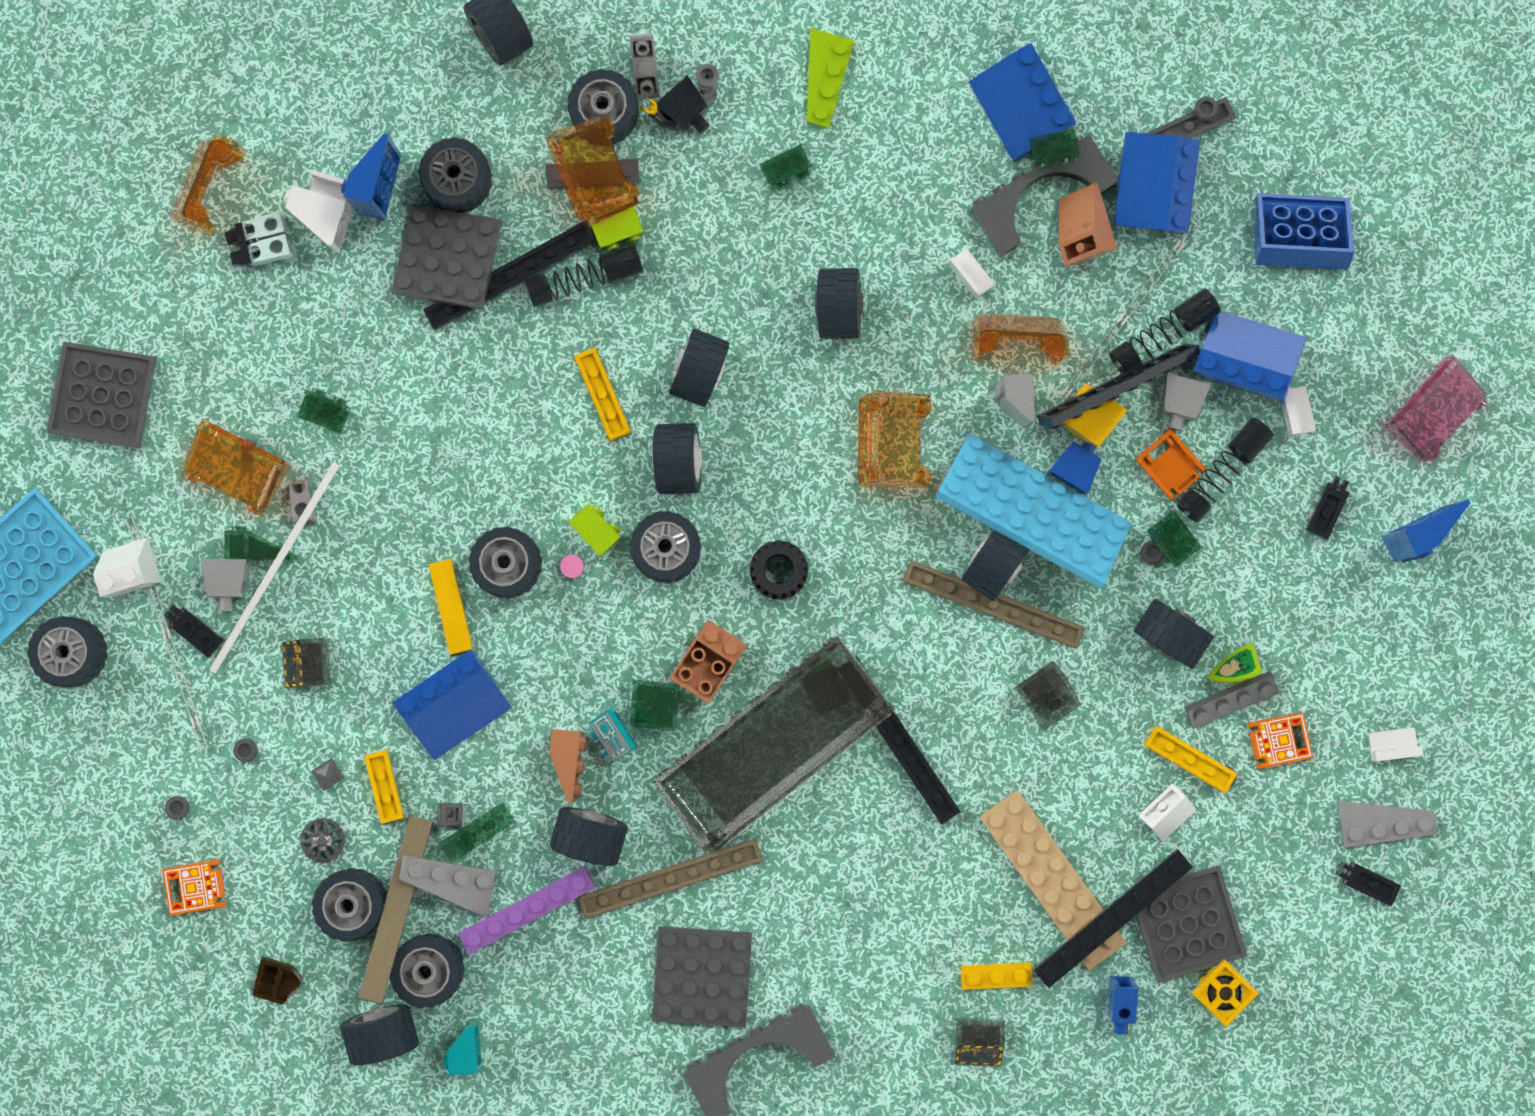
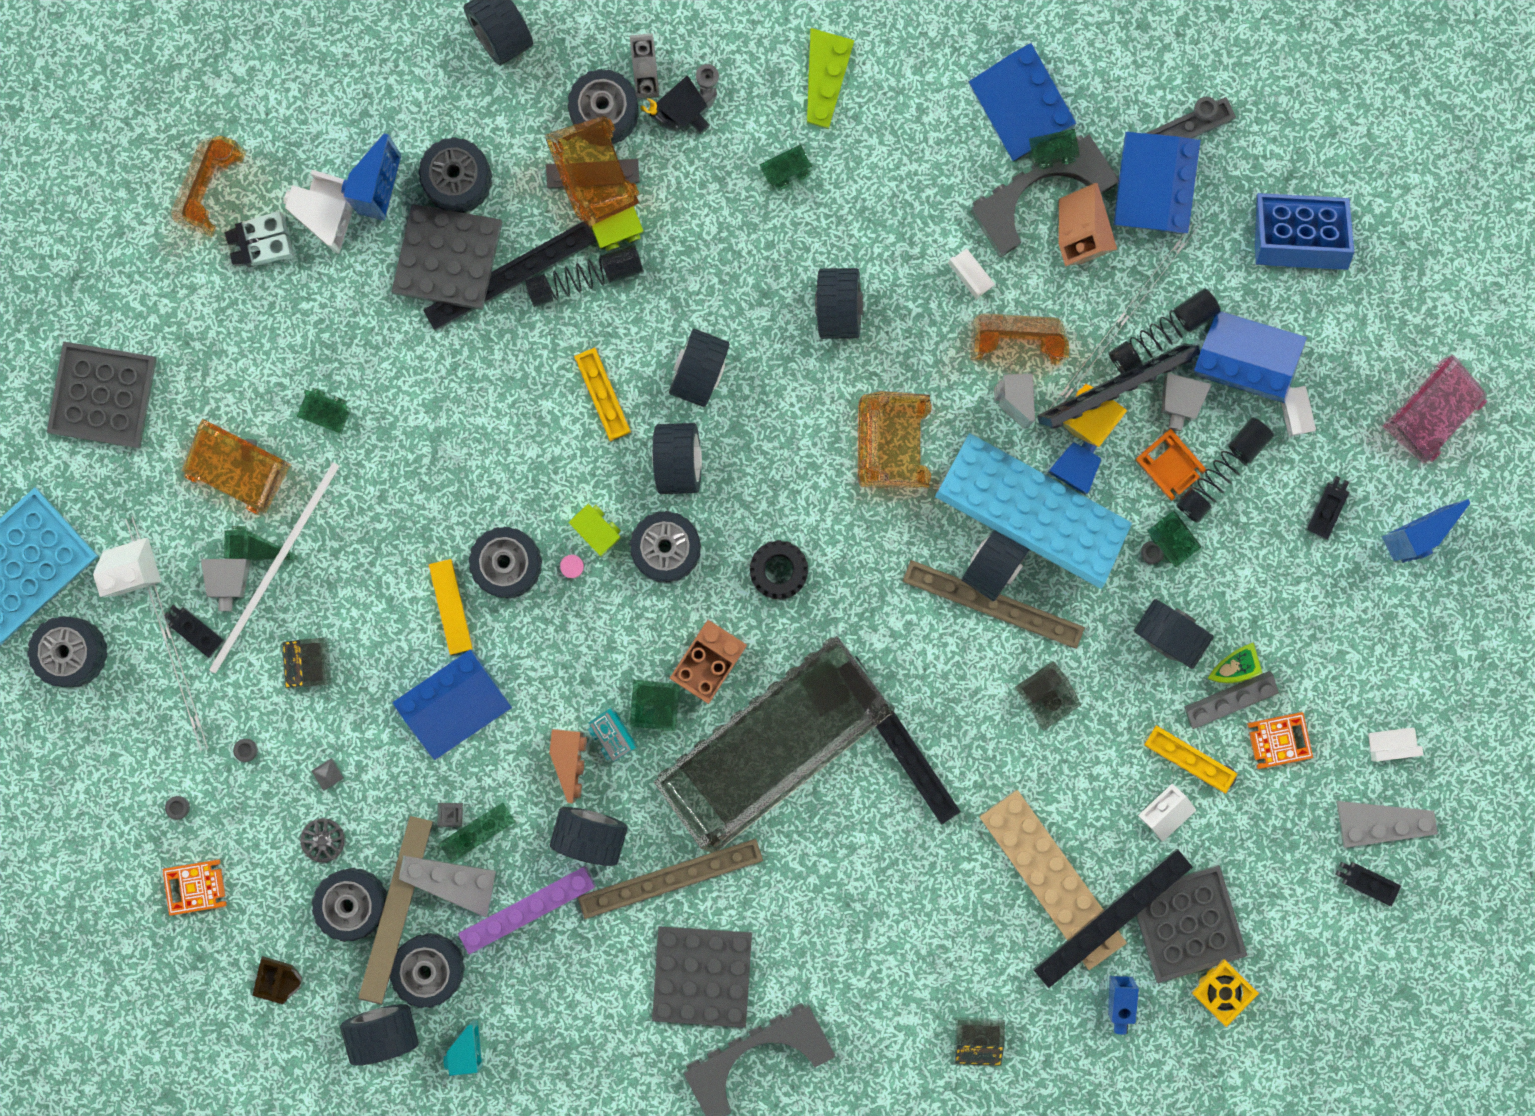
(300, 496): light grey leg -> none
(384, 786): yellow plate -> none
(996, 975): yellow plate -> none

